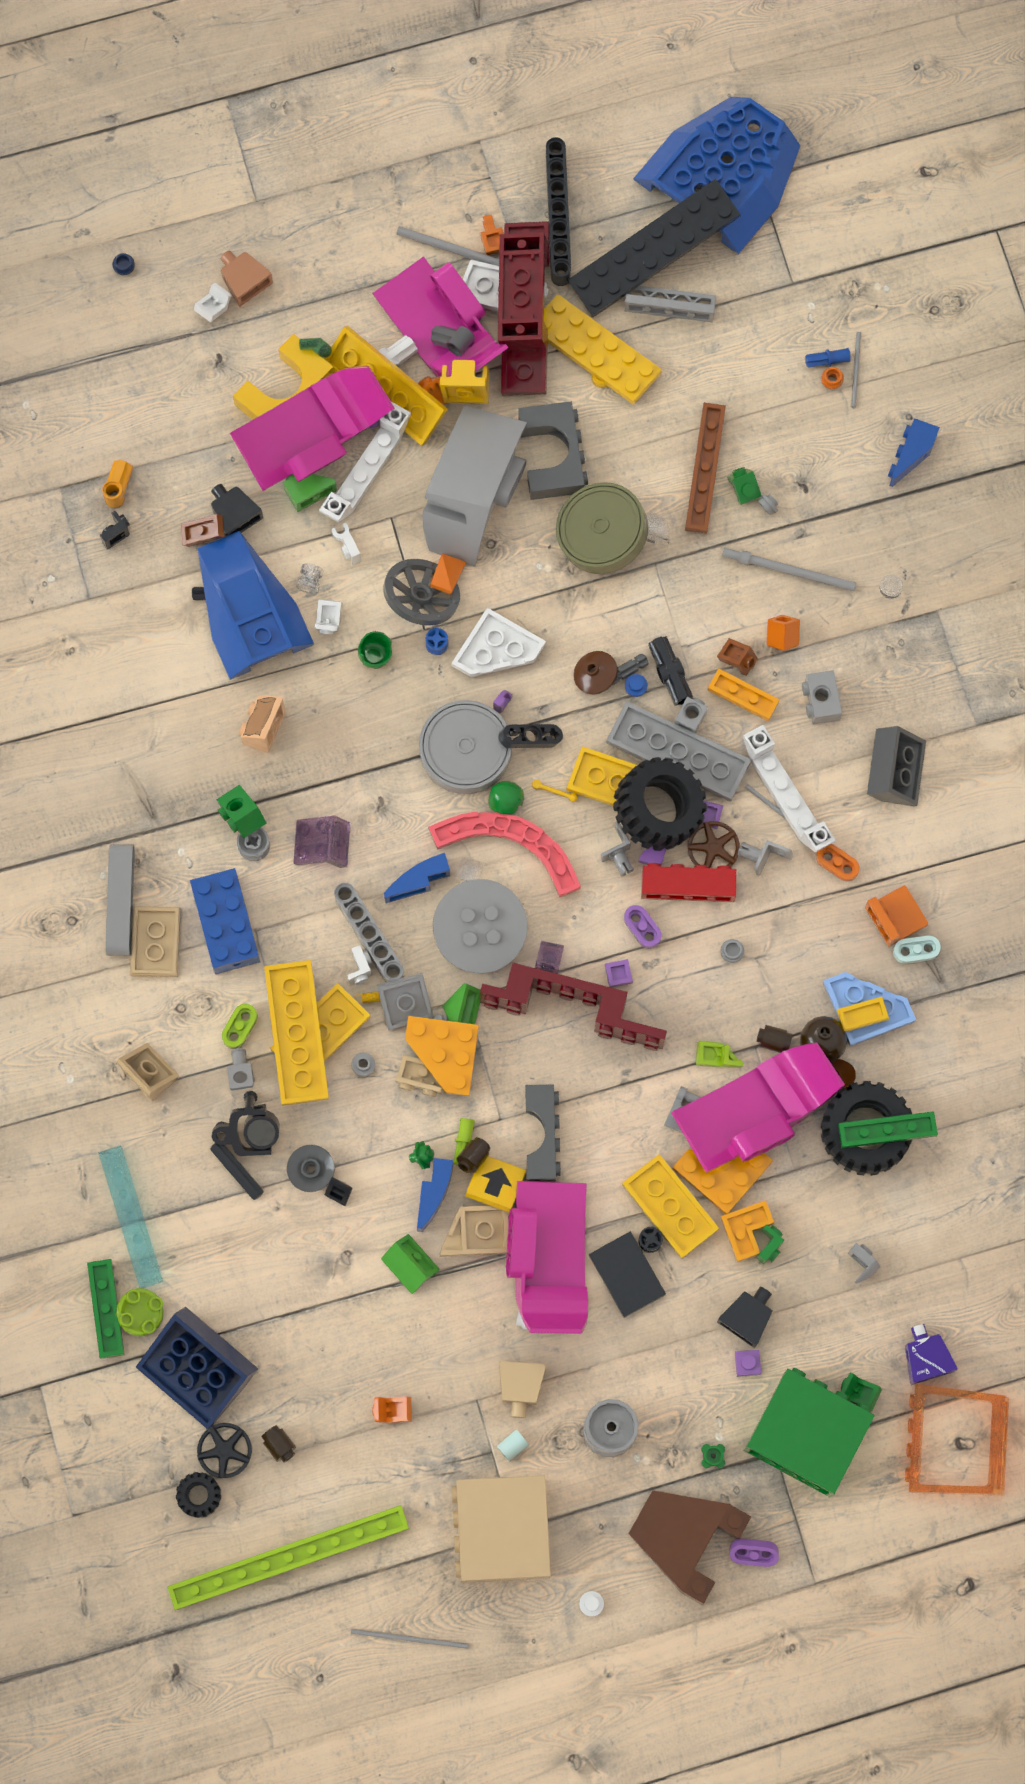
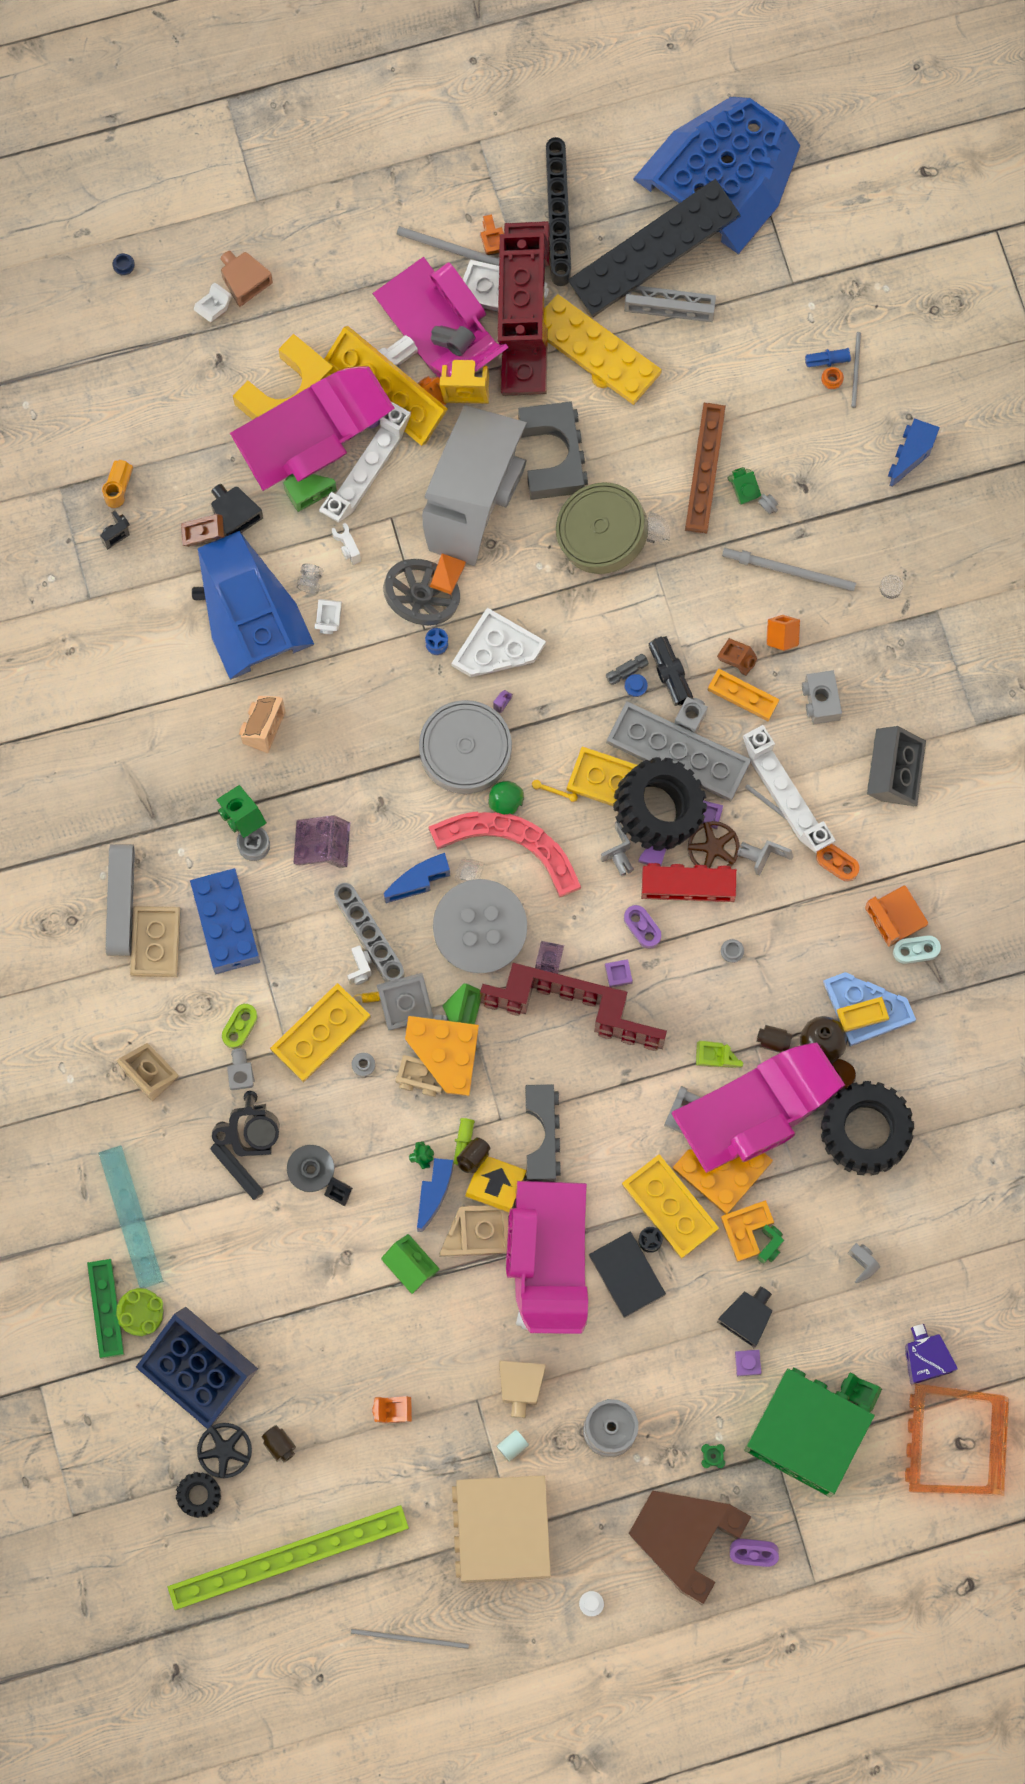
(296, 1033): yellow plate -> none
(318, 345): clear green arm -> none
(375, 650): green hair -> none
(538, 730): black beam -> none
(601, 678): reddish brown dish -> none
(887, 1129): green plate -> none

